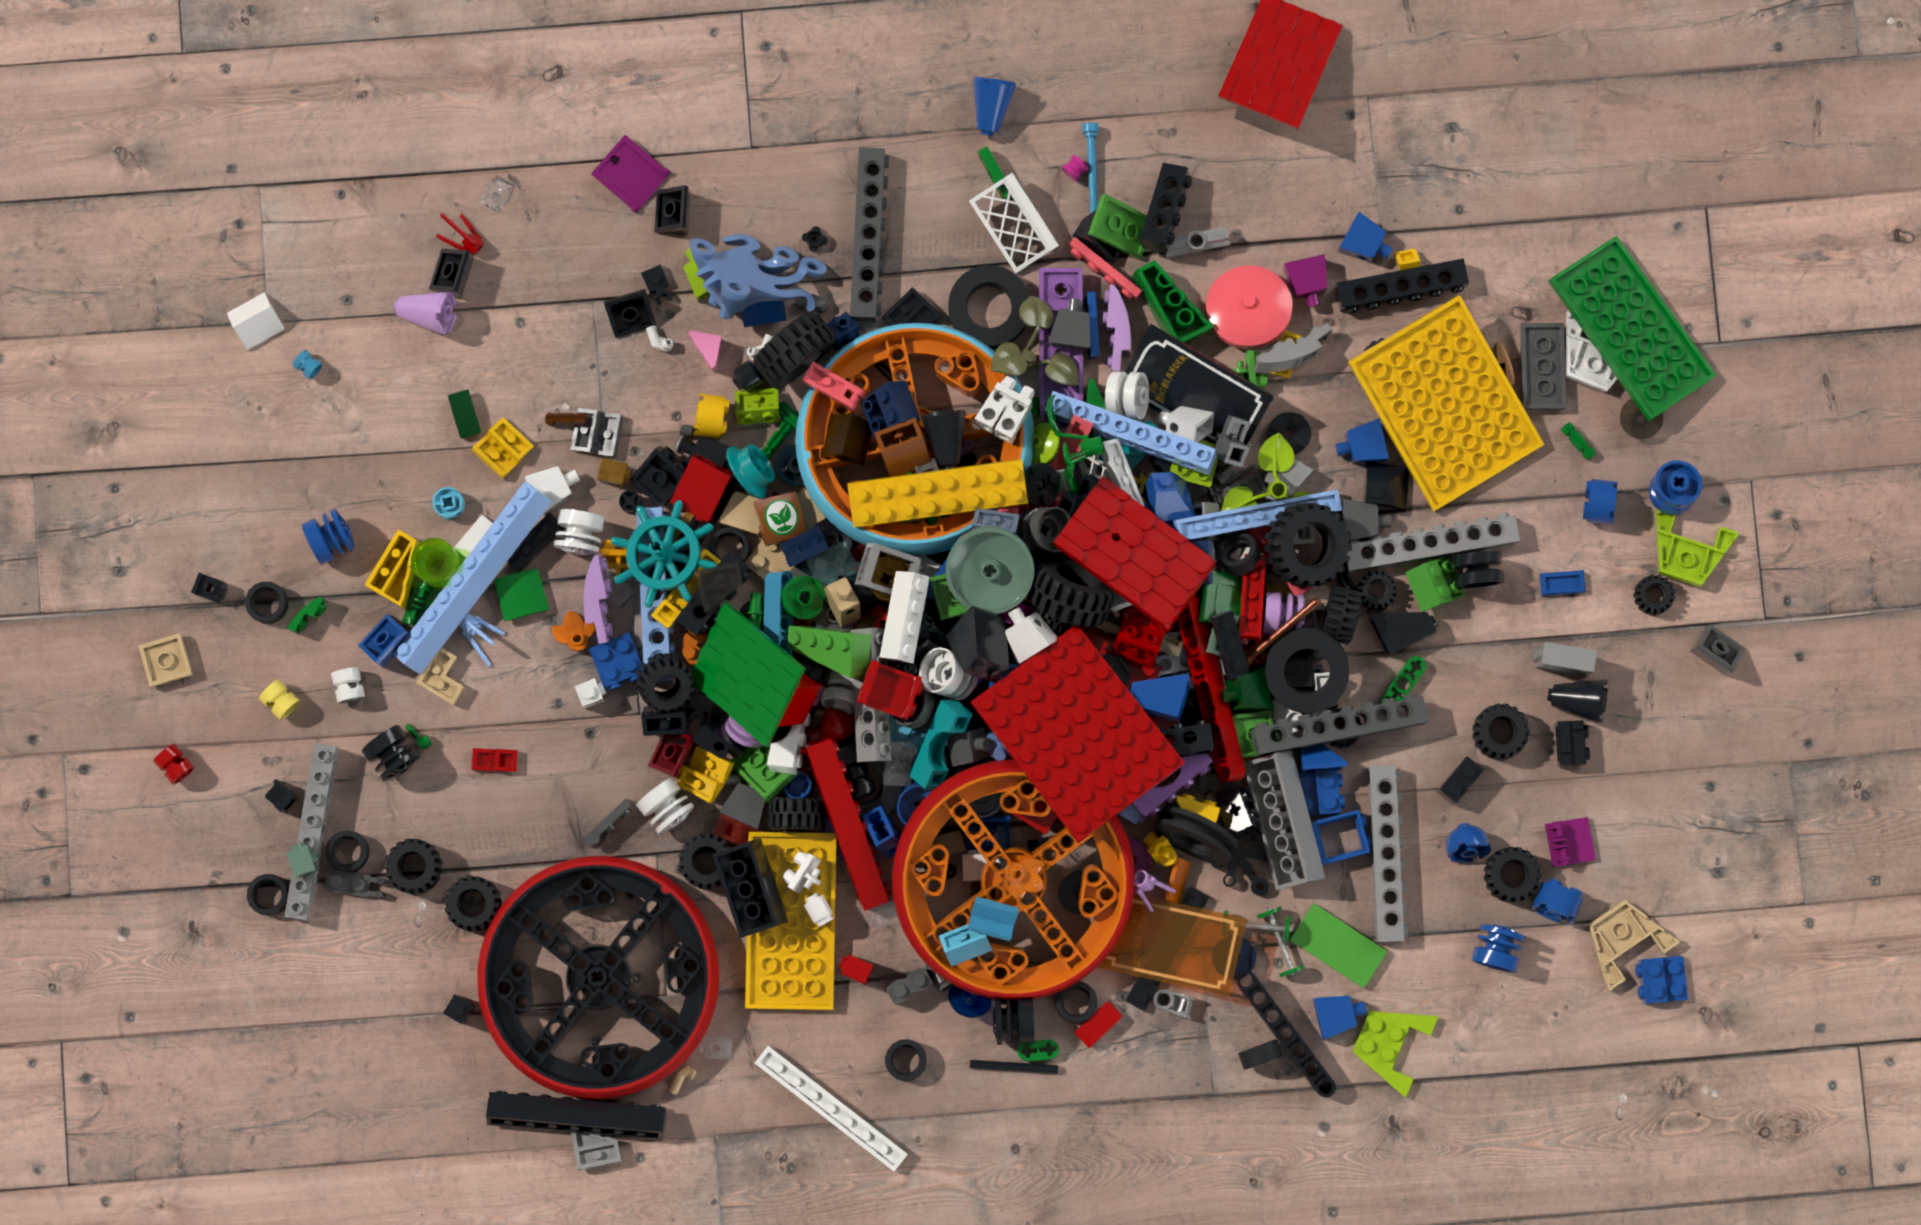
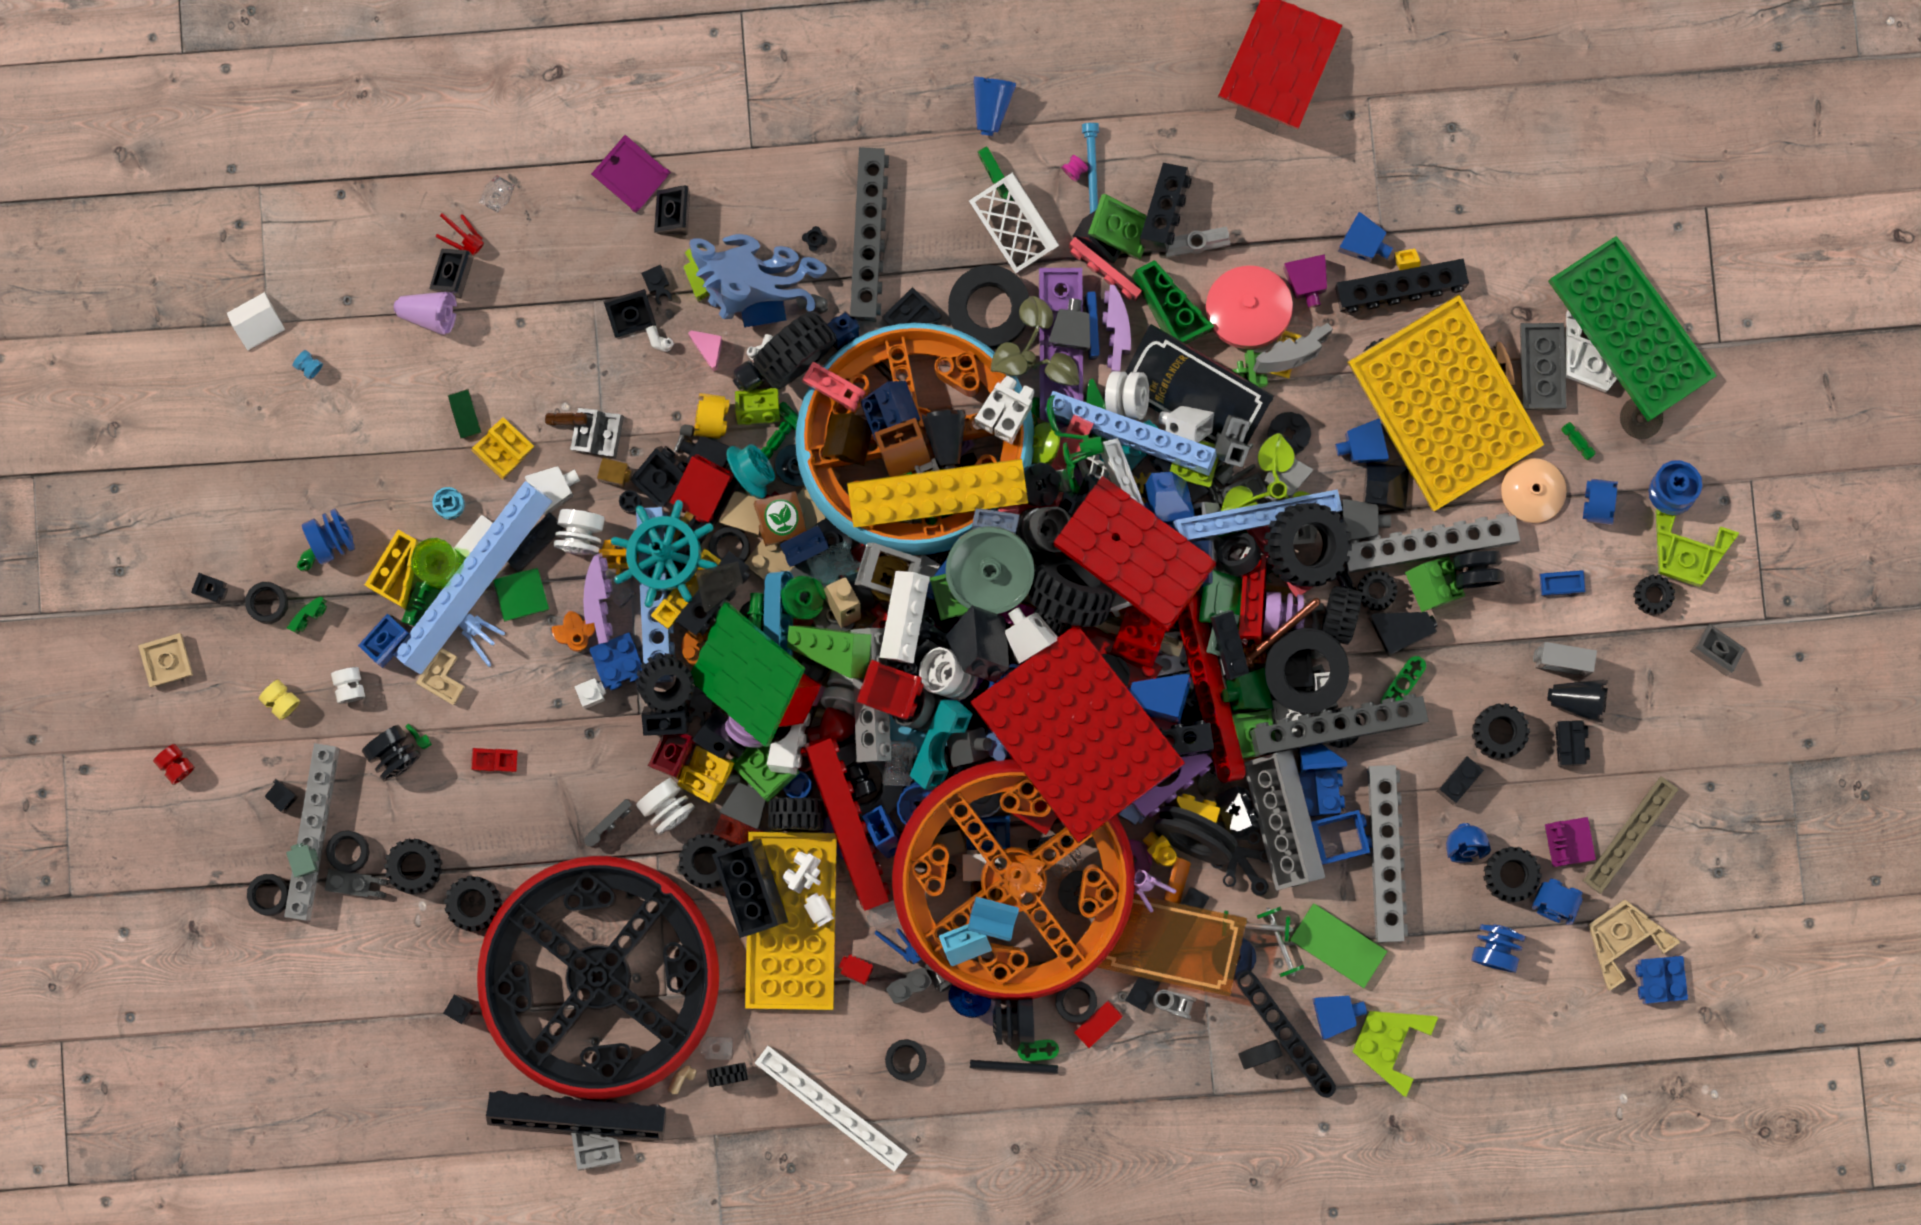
(306, 560): none -> green arm
(727, 1074): none -> black tyre
(911, 953): none -> blue plant
(1523, 501): none -> light nougat dish
(1630, 835): none -> dark tan plate

